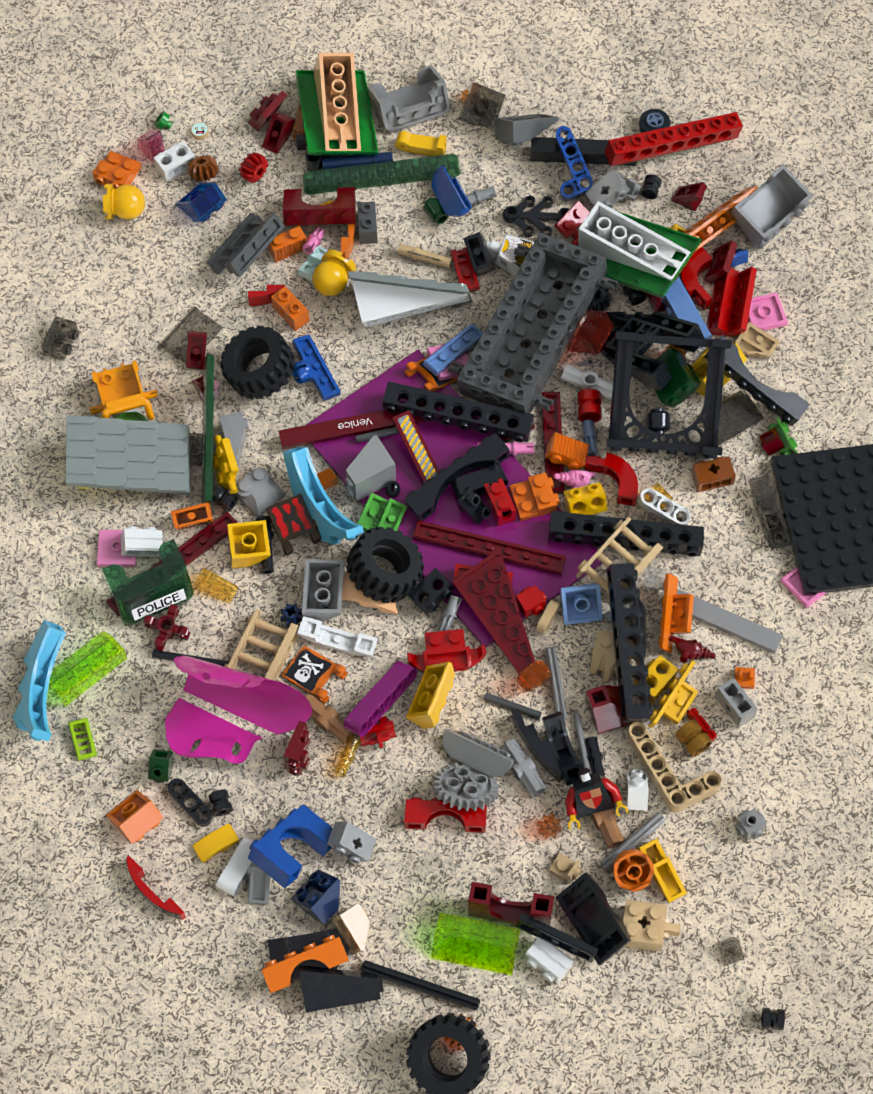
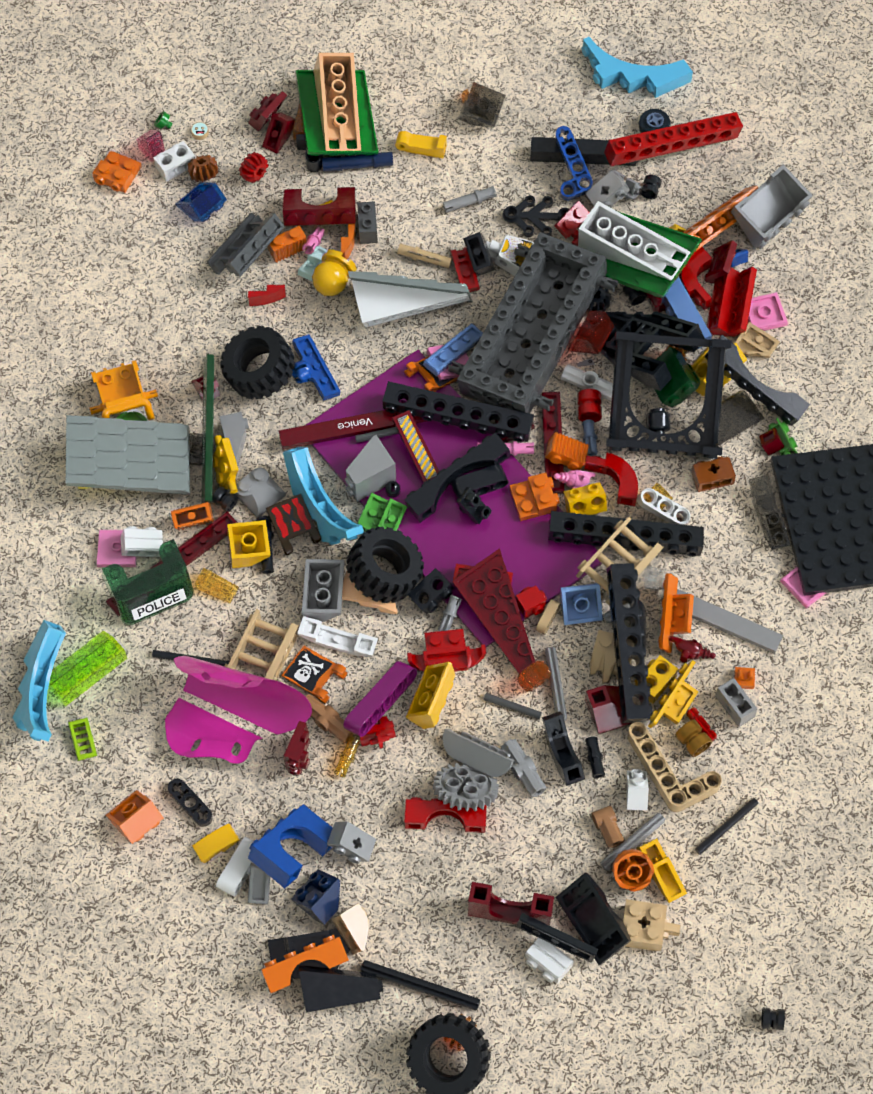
(57, 338): clear smoke brick -> none
(124, 201): yellow tile -> none
(160, 765): dark green brick -> none
(168, 907): red slope -> none
(177, 340): clear smoke piece -> none
(180, 631): dark red pin -> none
(196, 349): dark red slope -> none
(220, 802): black wheel -> none
(290, 308): orange brick -> none
(290, 610): dark blue gear -> none
(327, 478): orange slope -> none
(379, 174): clear green beam -> none
(411, 103): light grey windscreen -> none
(435, 211): dark green brick -> none
(450, 193): blue brick -> none
(475, 943): clear neon green slope -> none
(485, 546): dark red tile -> none
(500, 502): red brick -> none
(522, 128): dark grey slope -> none
(539, 749): black slope -> none
(549, 820): clear orange gear -> none
(565, 868): tan bracket -> none
(581, 741): light grey piece -> none
(591, 795): torso -> none
(632, 77): none -> medium azure arch
(690, 195): dark red slope -> none
(726, 826): none -> black bar
(730, 950): clear smoke slope -> none
(747, 829): light grey brick -> none

